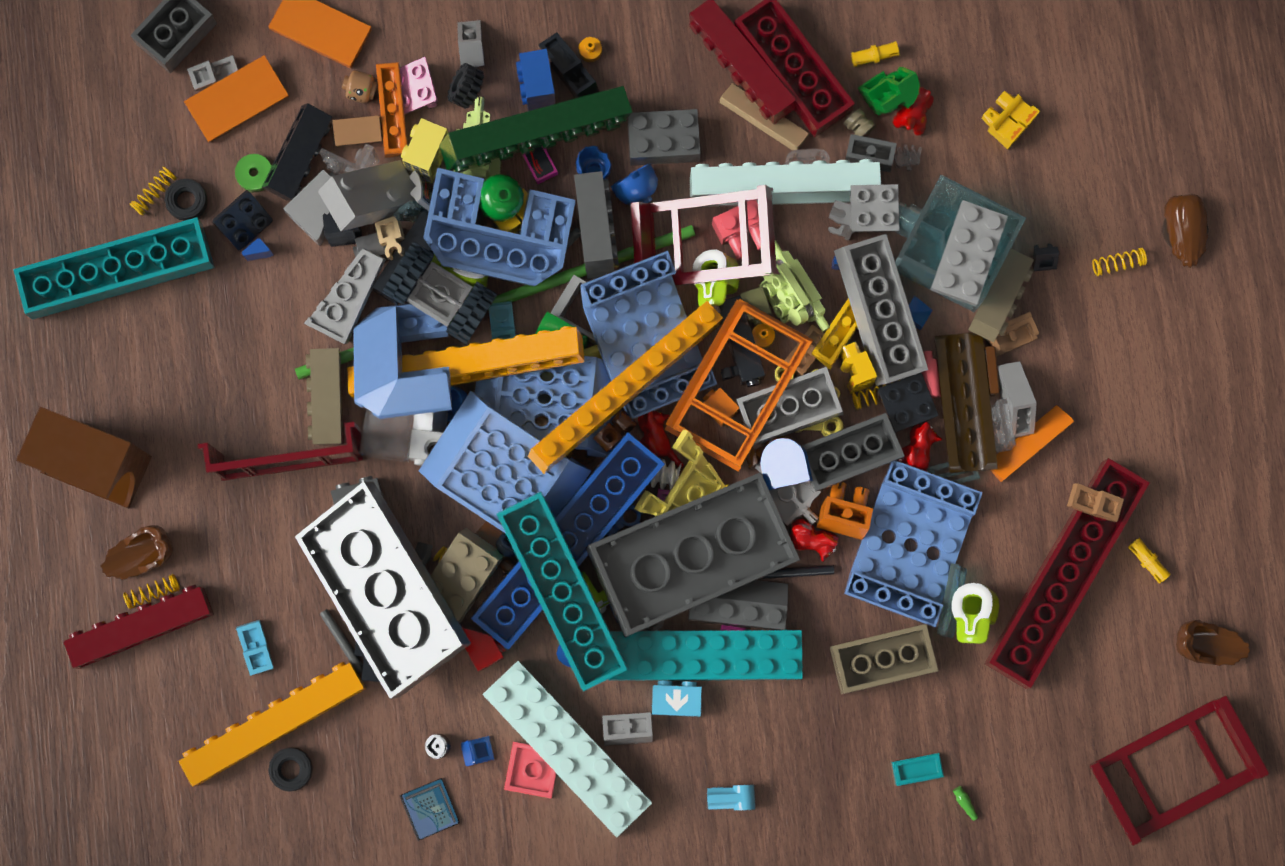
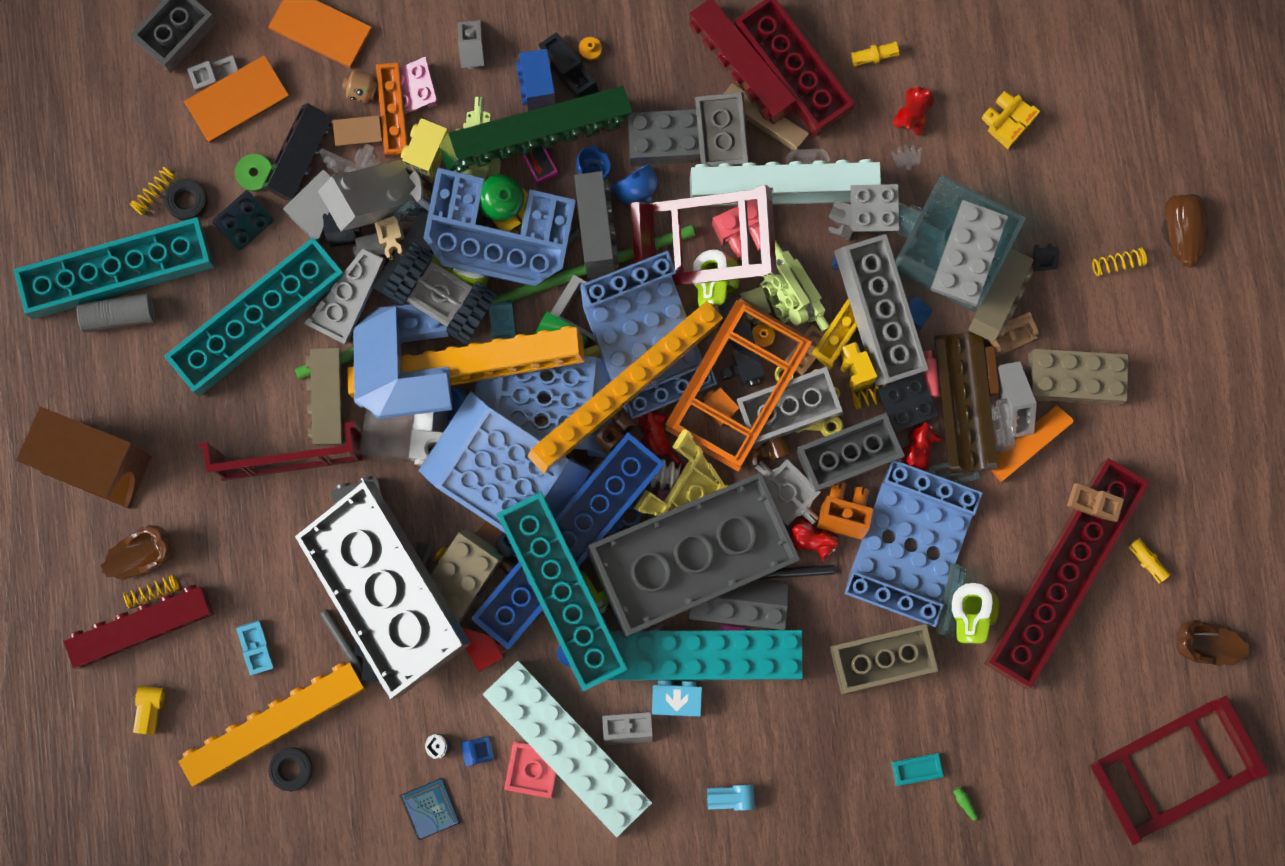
(121, 311): none -> light grey piece
(148, 703): none -> yellow piece
(254, 317): none -> teal brick
(257, 250): blue slope -> none
(465, 85): black tyre -> none
(722, 129): none -> dark grey brick
(785, 464): tile -> none
(859, 123): dark tan wheel -> none
(869, 148): dark grey brick -> none
(887, 91): green brick -> none
(1078, 376): none -> dark tan brick

